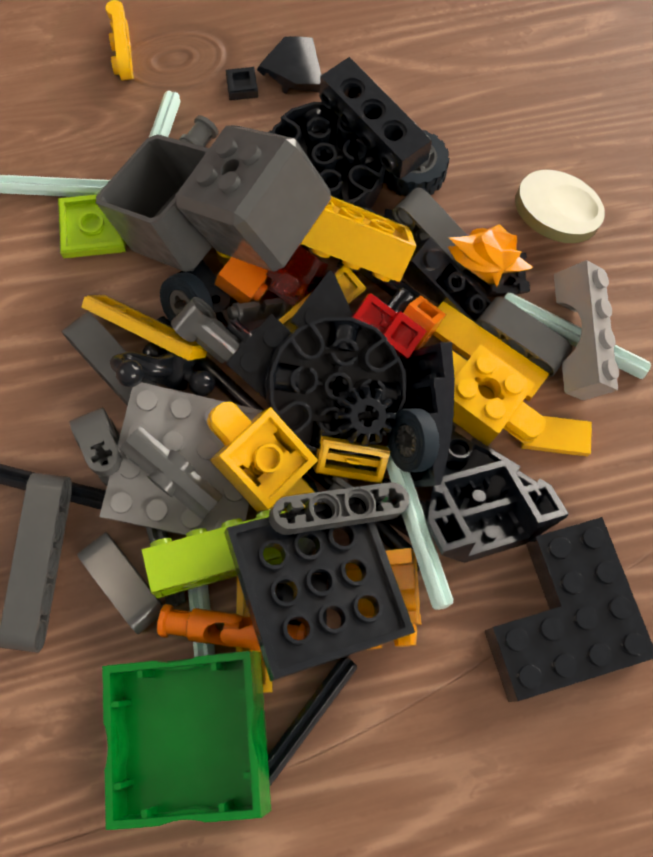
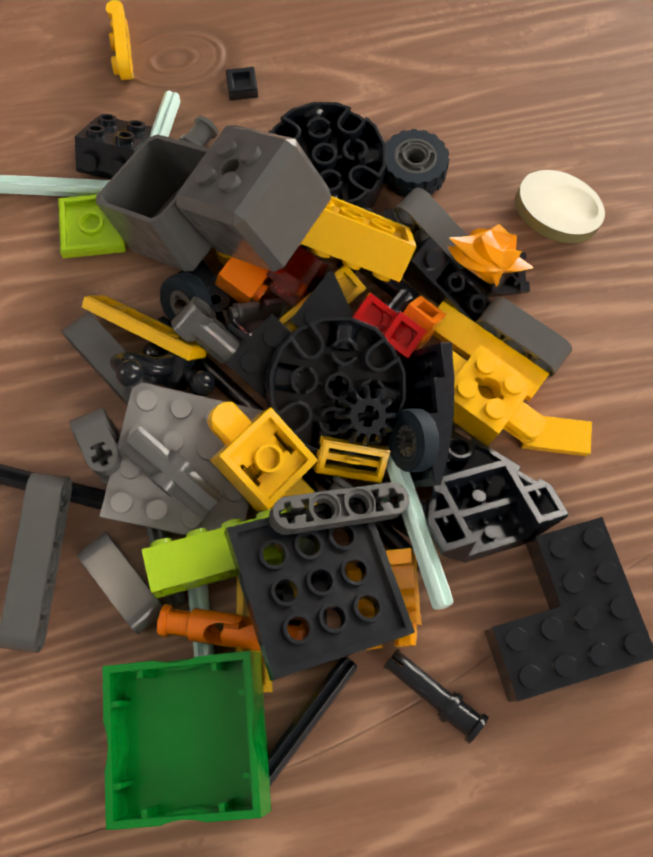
(108, 144): none -> black bracket
(293, 64): black slope -> none
(374, 118): black brick -> none
(450, 706): none -> black pin
(592, 365): light grey arch -> none
(625, 360): light aqua axle -> none

